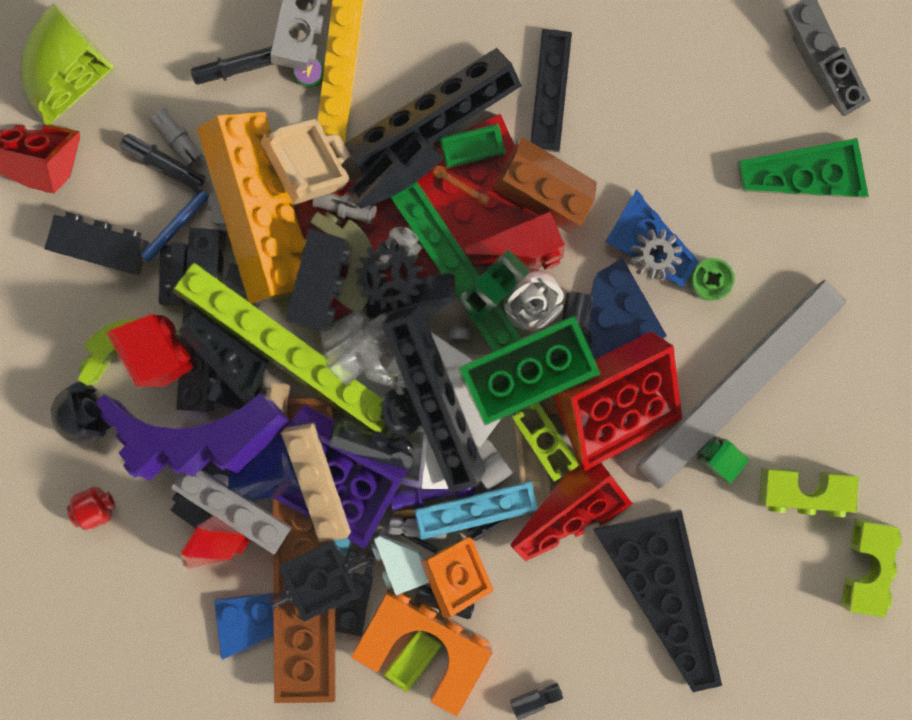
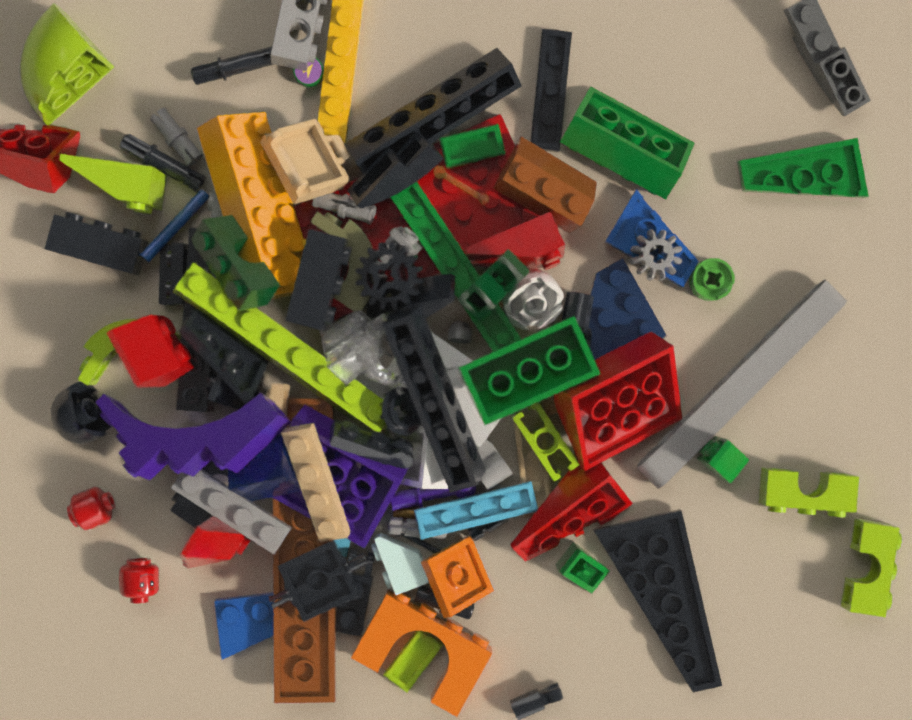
(133, 184): none -> lime slope
(139, 580): none -> red head
(244, 282): none -> dark green arch
(582, 568): none -> green slope
(628, 143): none -> green slope

